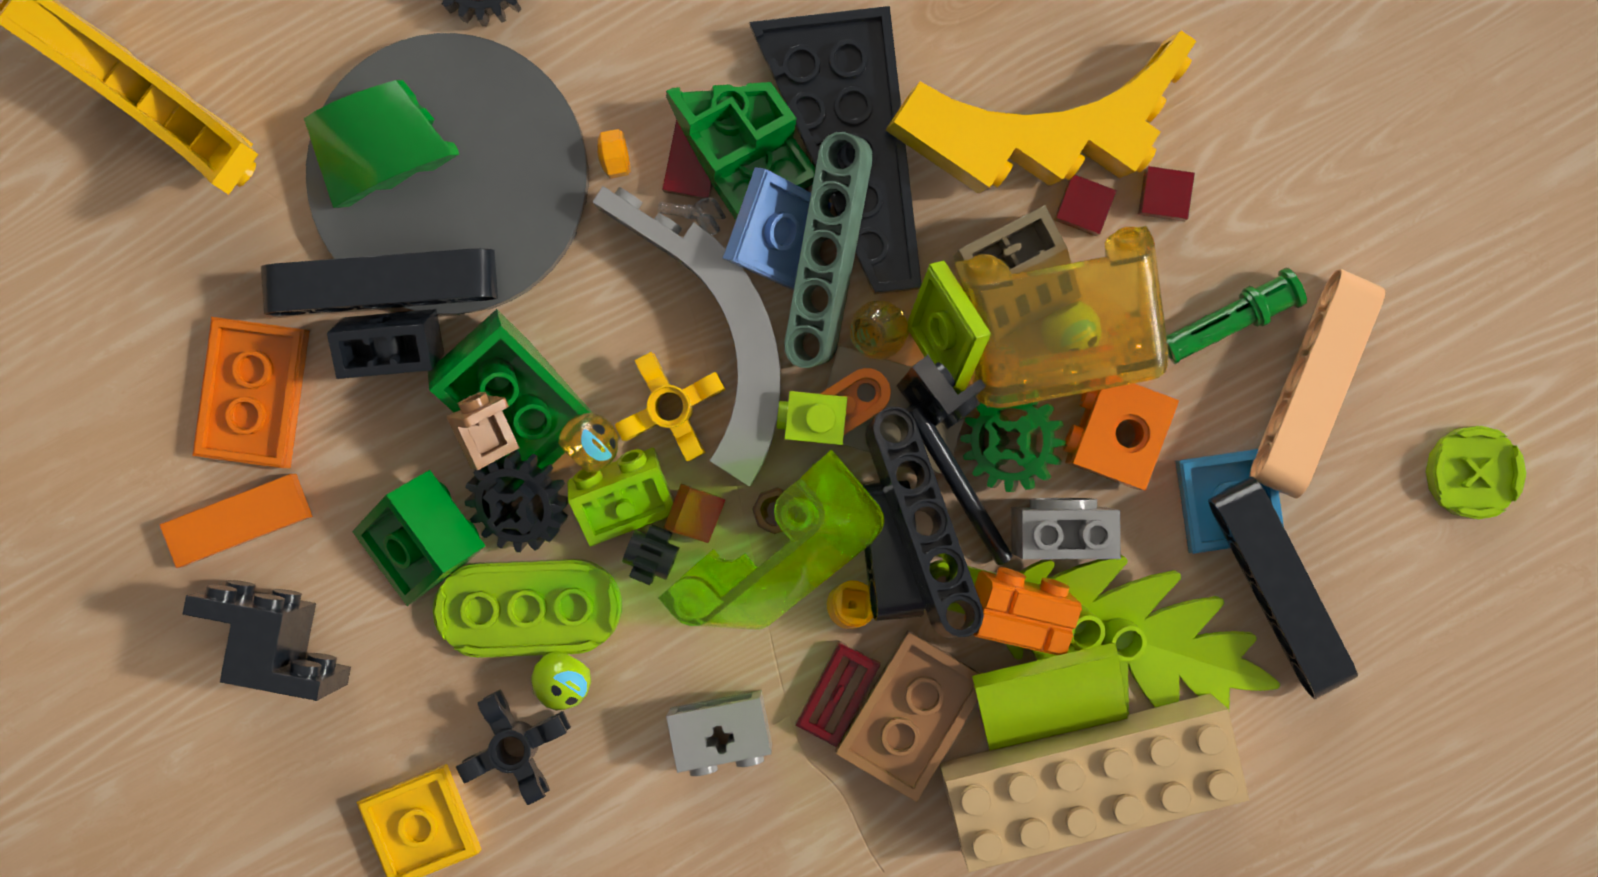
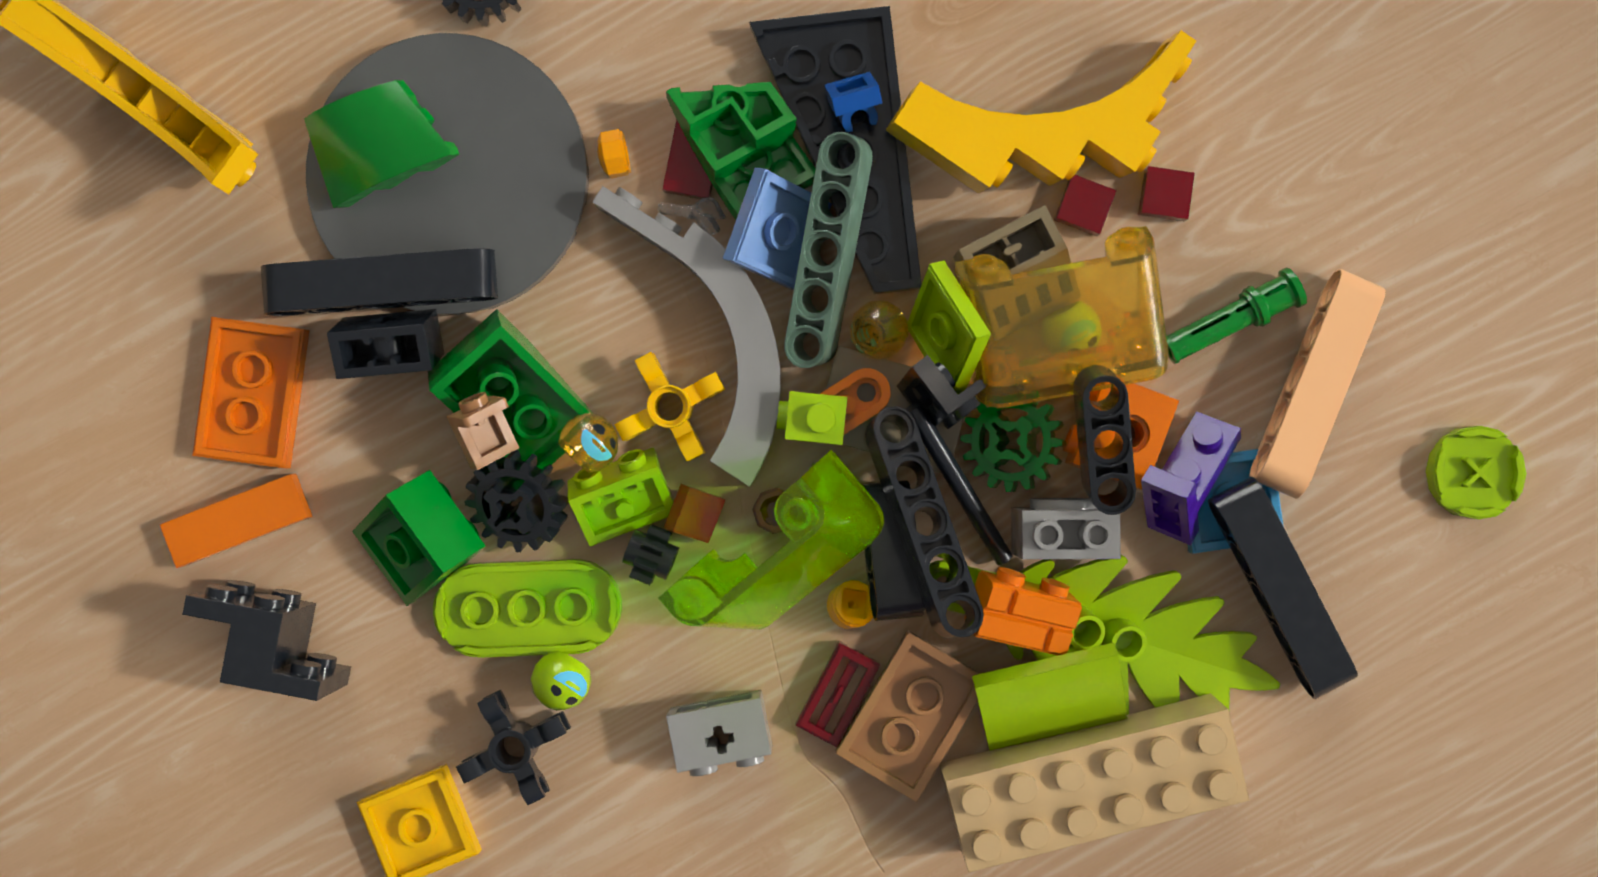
(854, 94): none -> blue tile
(1115, 459): none -> black beam
(1180, 488): none -> bracket

